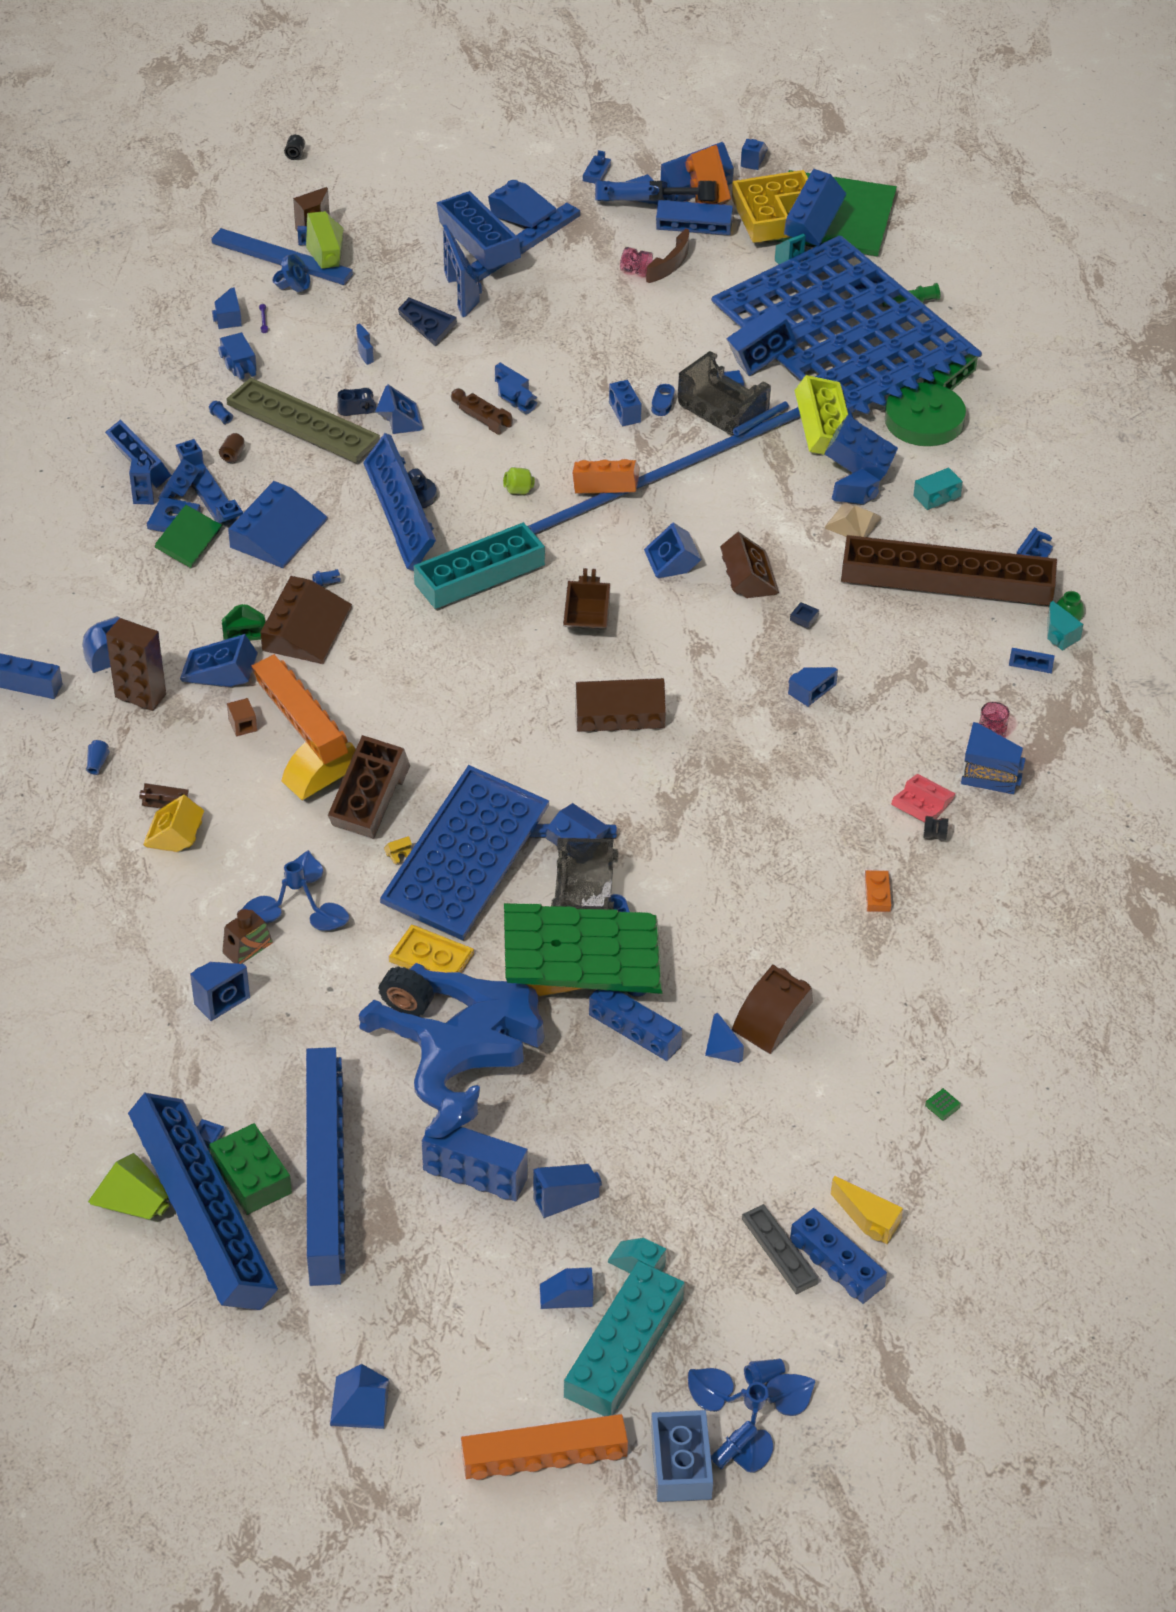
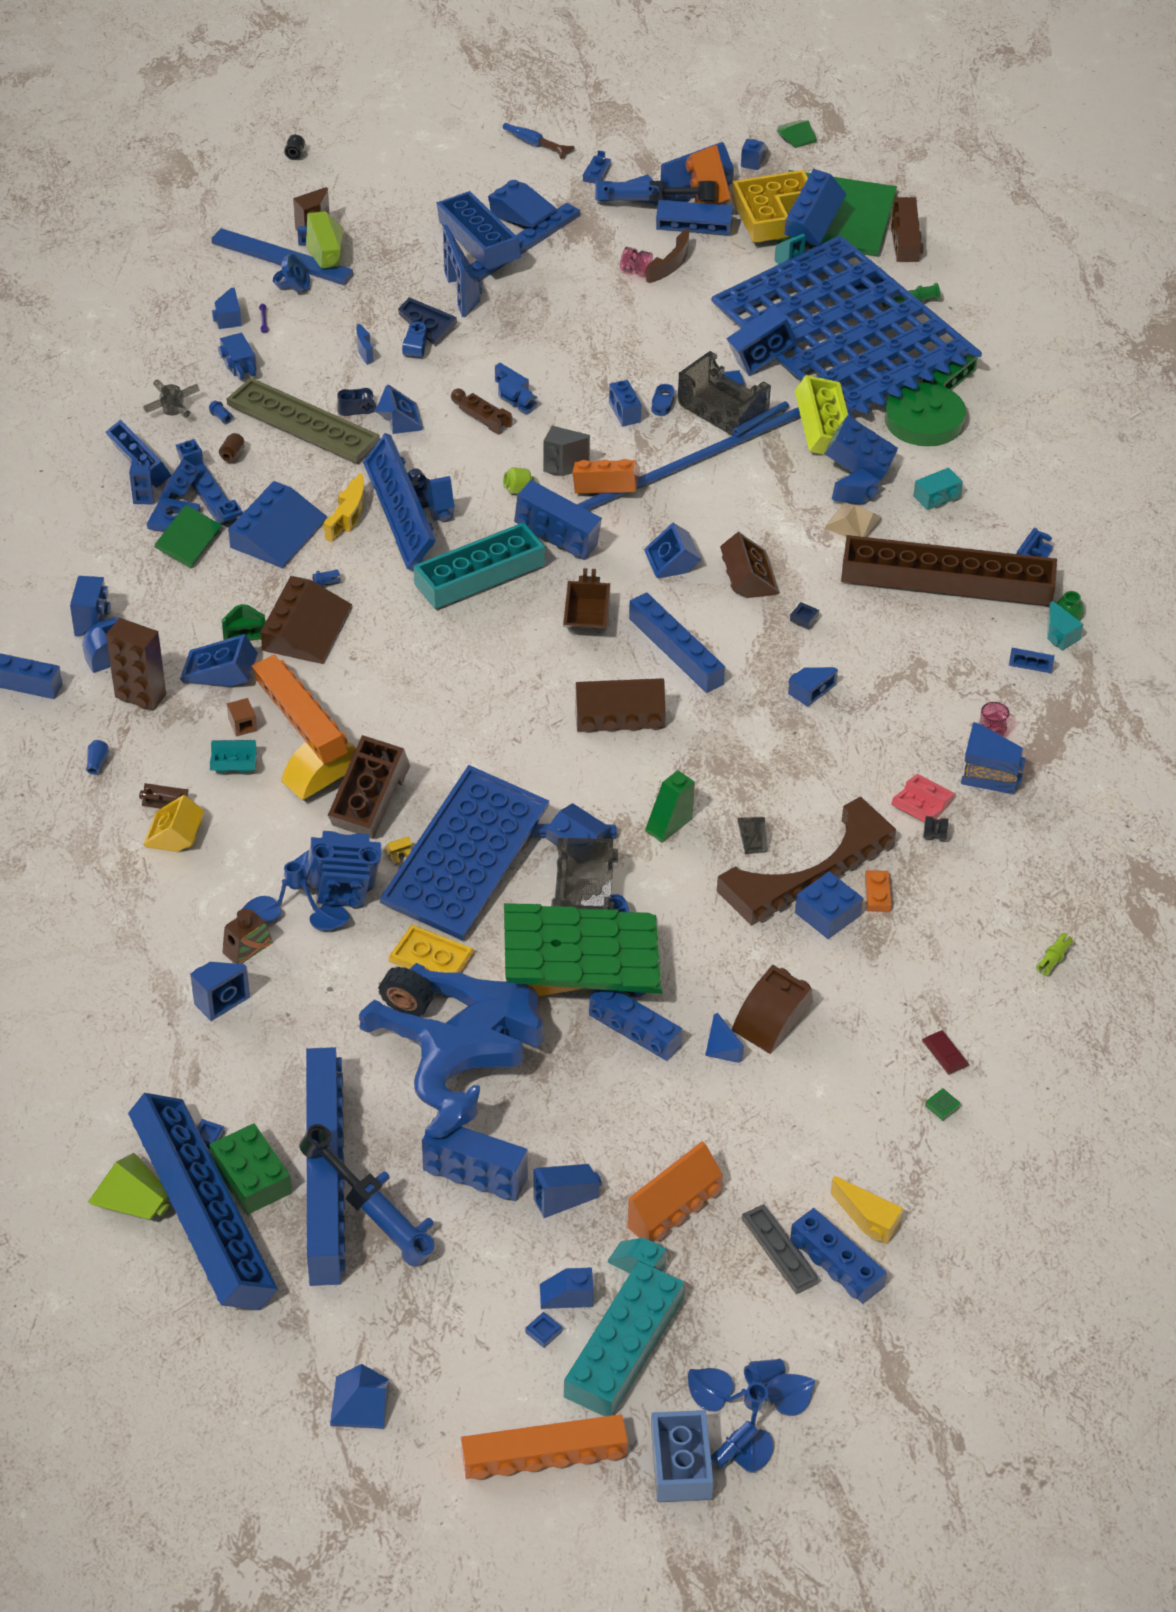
(89, 603): none -> blue slope
(171, 399): none -> clear smoke bar
(233, 755): none -> teal bracket
(342, 867): none -> blue piece
(349, 510): none -> yellow slope
(374, 1203): none -> piece
(415, 340): none -> blue piece
(441, 498): none -> blue slope
(536, 139): none -> blue piece
(543, 1329): none -> blue tile
(557, 519): none -> blue brick
(563, 449): none -> dark grey slope
(672, 806): none -> green slope
(674, 1194): none -> orange slope
(677, 642): none -> blue brick
(753, 834): none -> clear smoke slope
(760, 895): none -> reddish brown arch
(798, 133): none -> green slope
(828, 905): none -> blue brick
(906, 230): none -> reddish brown wedge
(945, 1052): none -> dark red tile
(1054, 954): none -> lime pin

